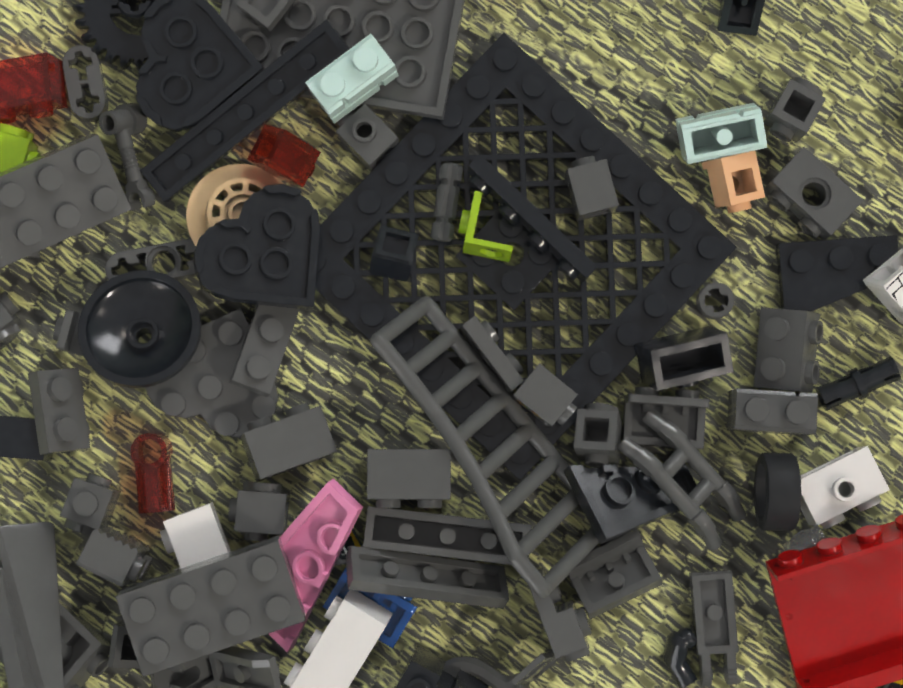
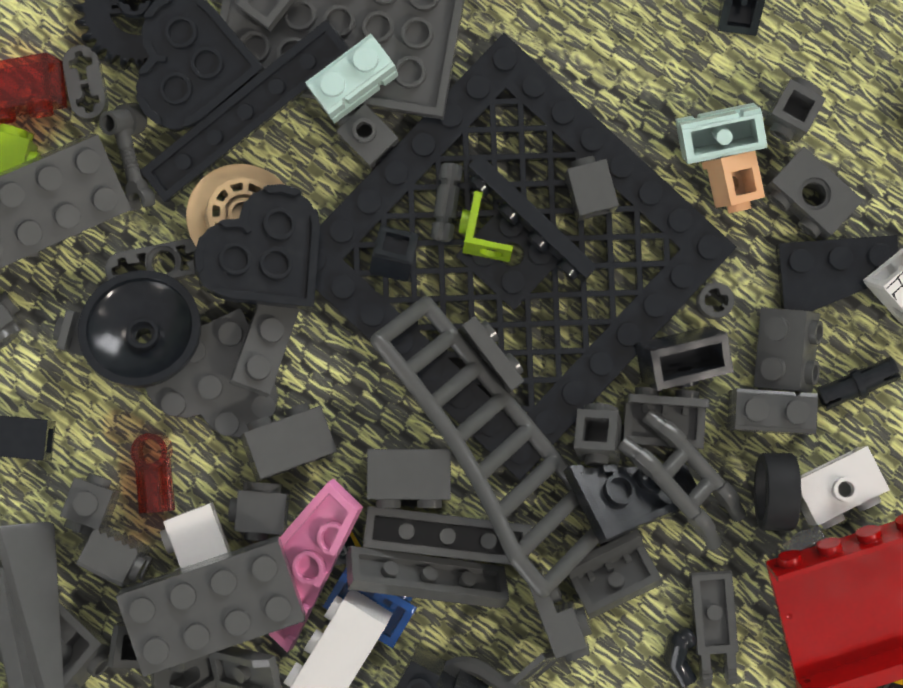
(59, 410): dark grey bracket -> none
(284, 155): clear red brick -> none
(546, 397): dark grey brick -> none

